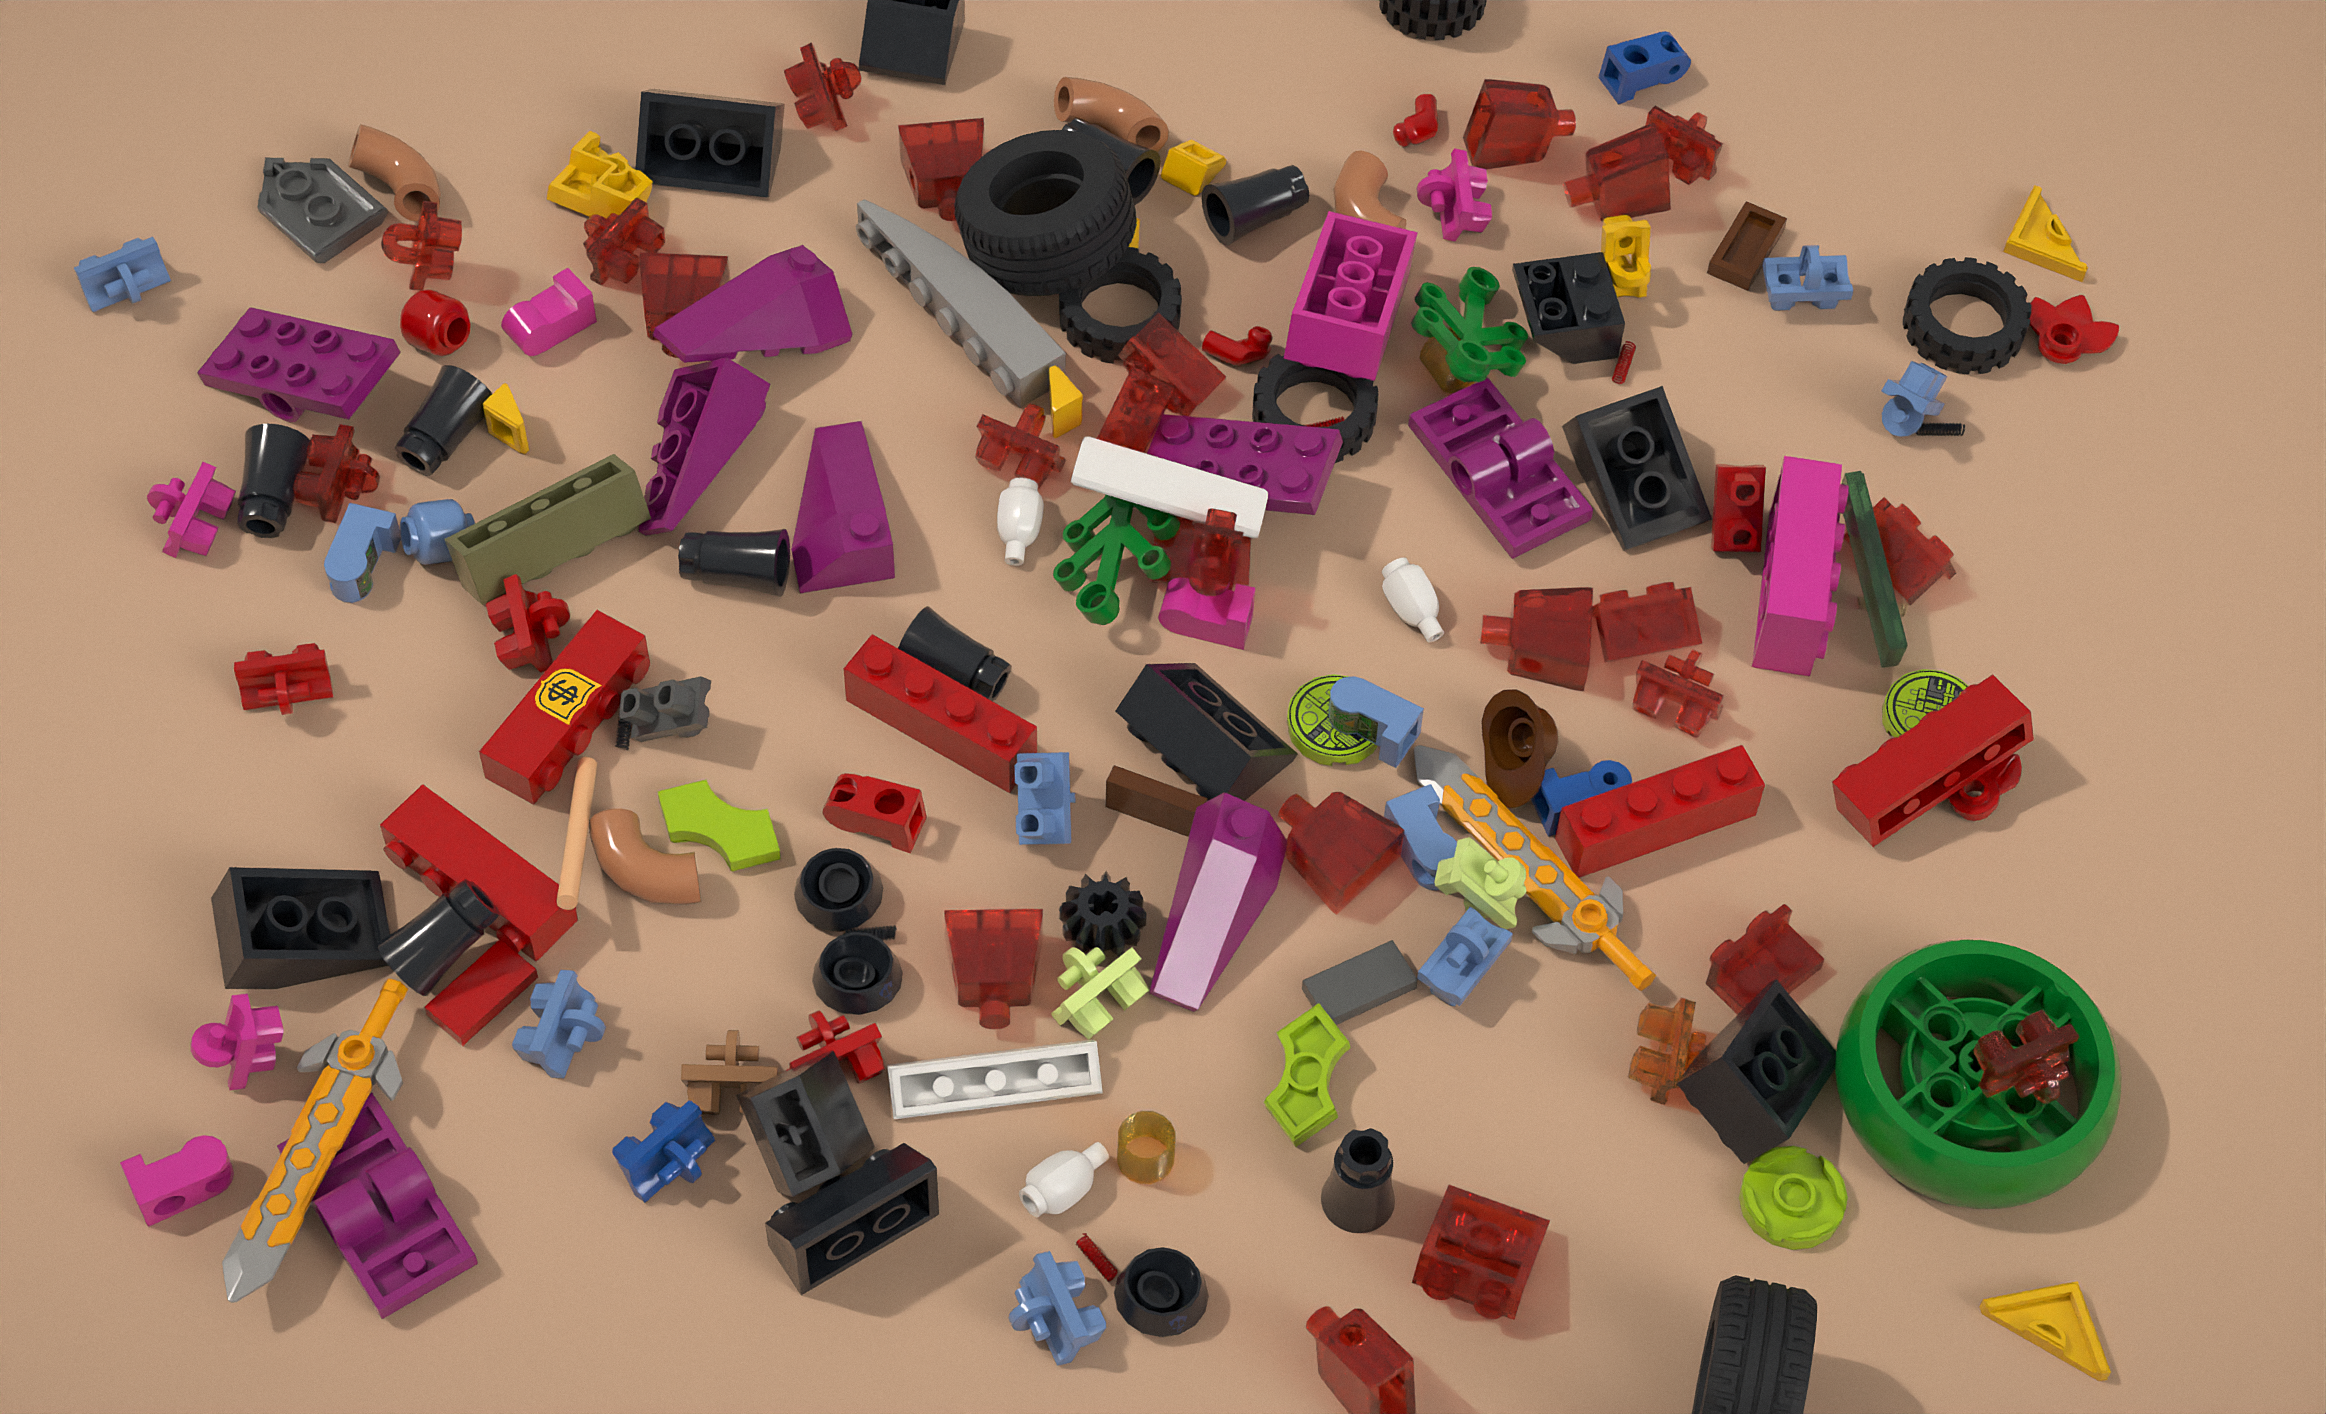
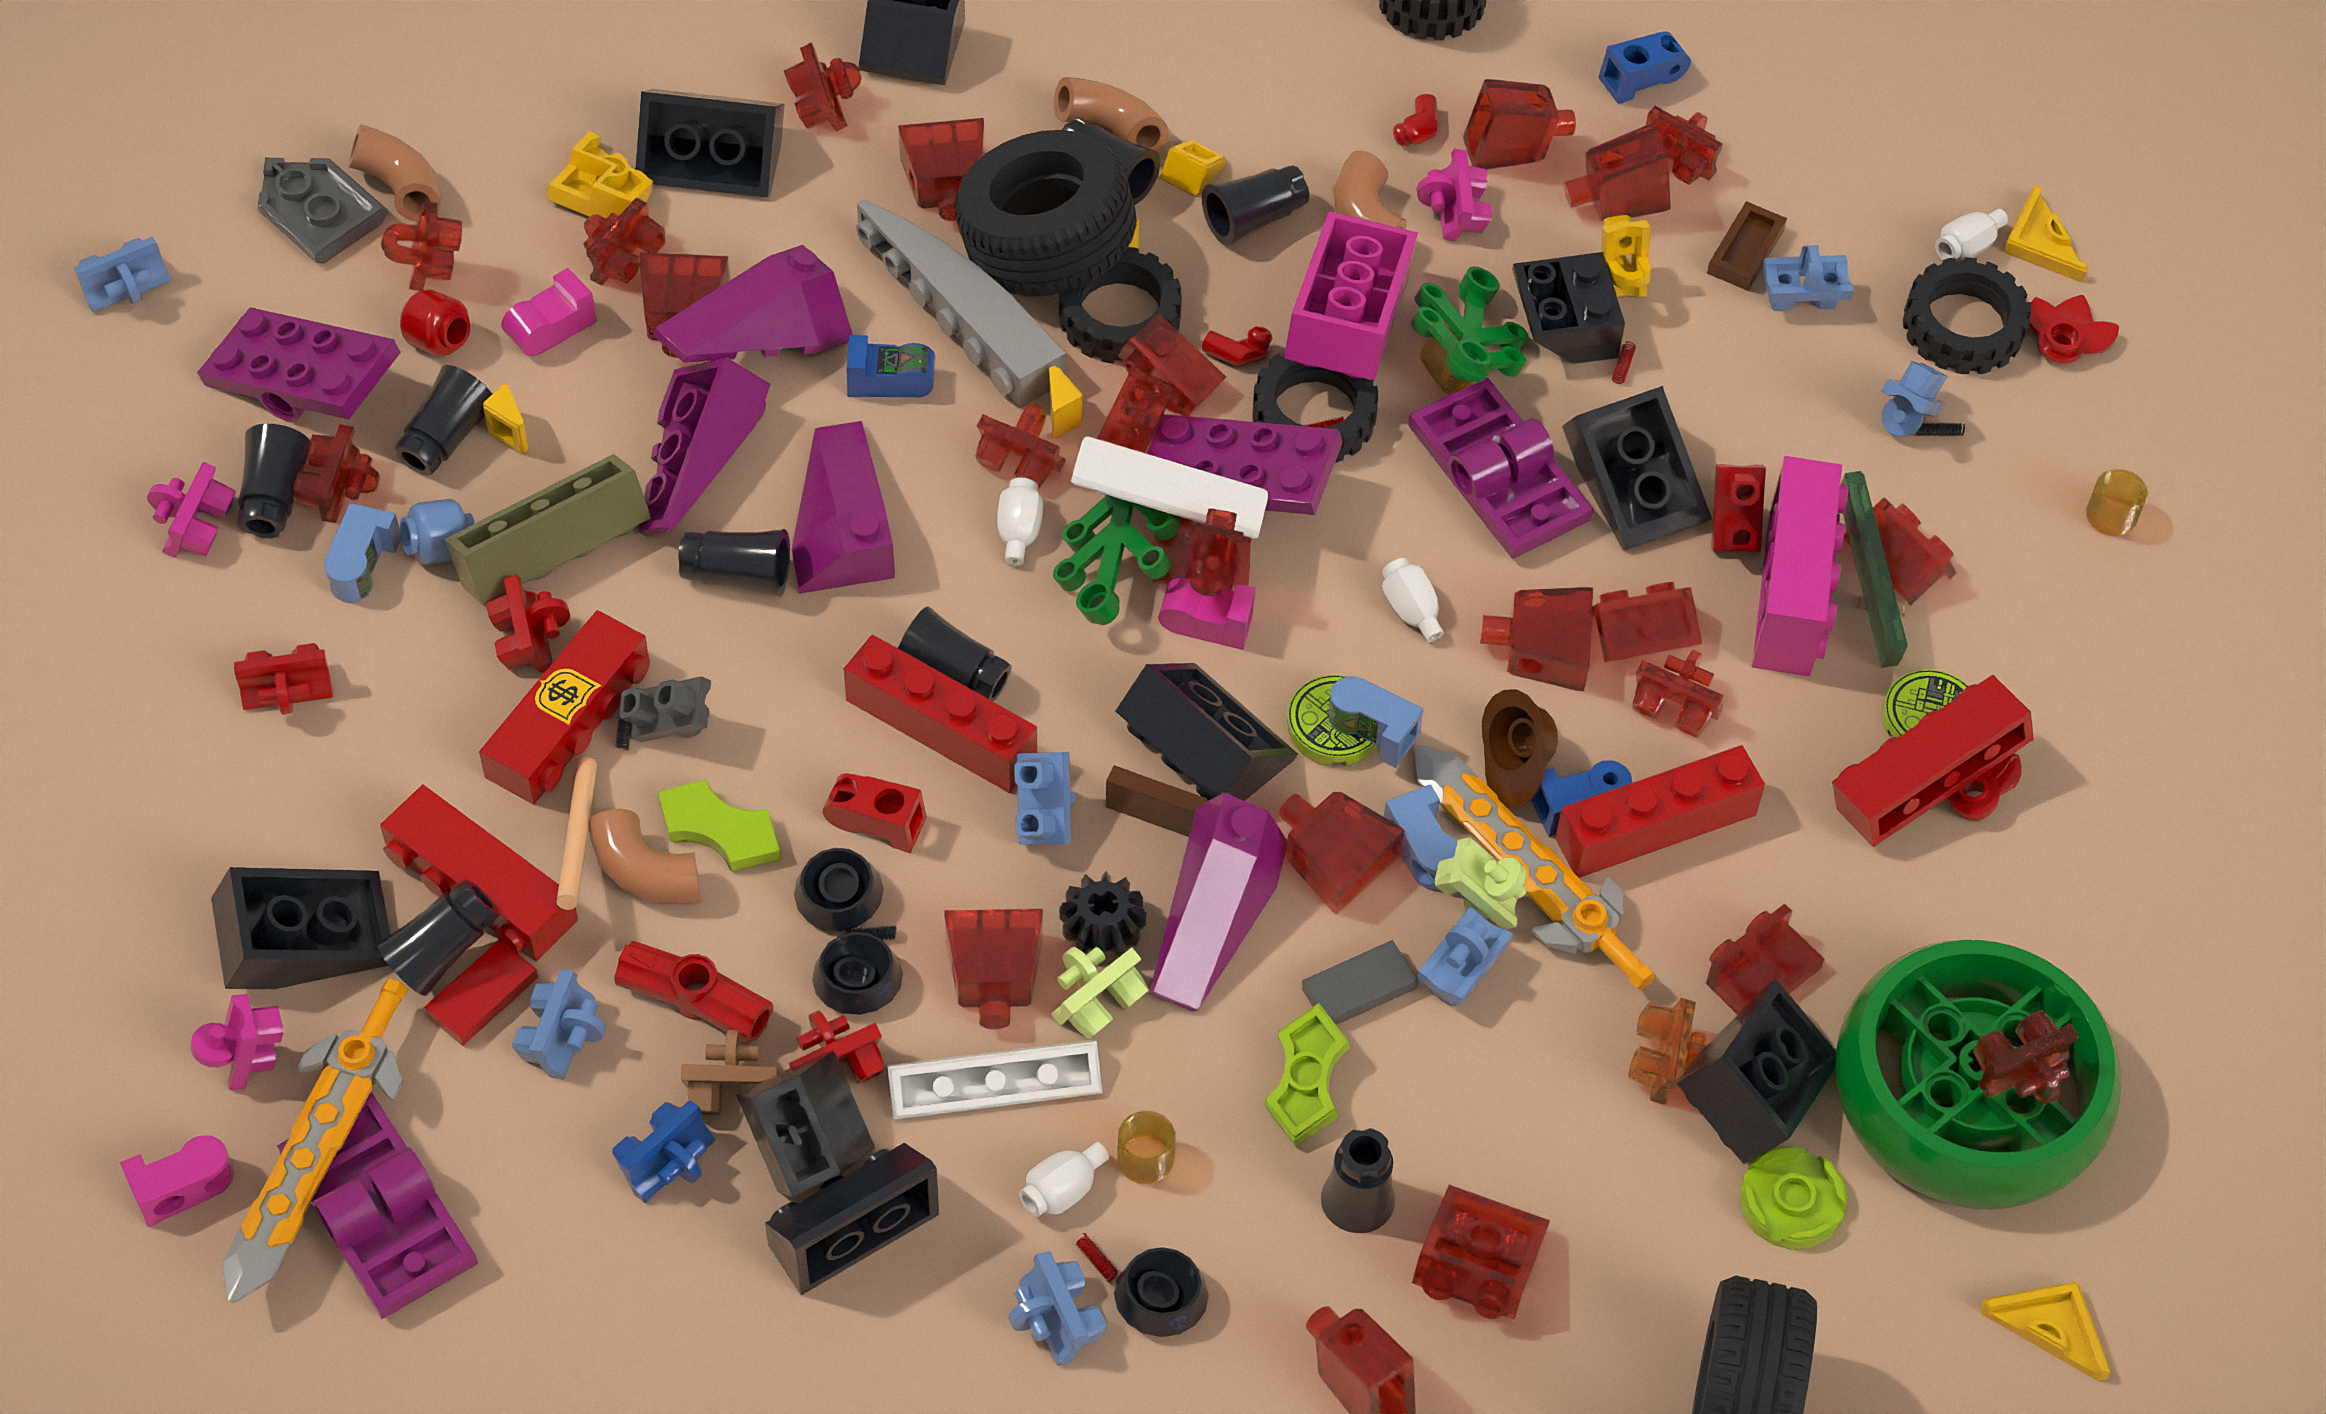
(668, 976): none -> red piece
(889, 369): none -> blue leg
(1969, 234): none -> white plant
(2122, 486): none -> clear yellow piece

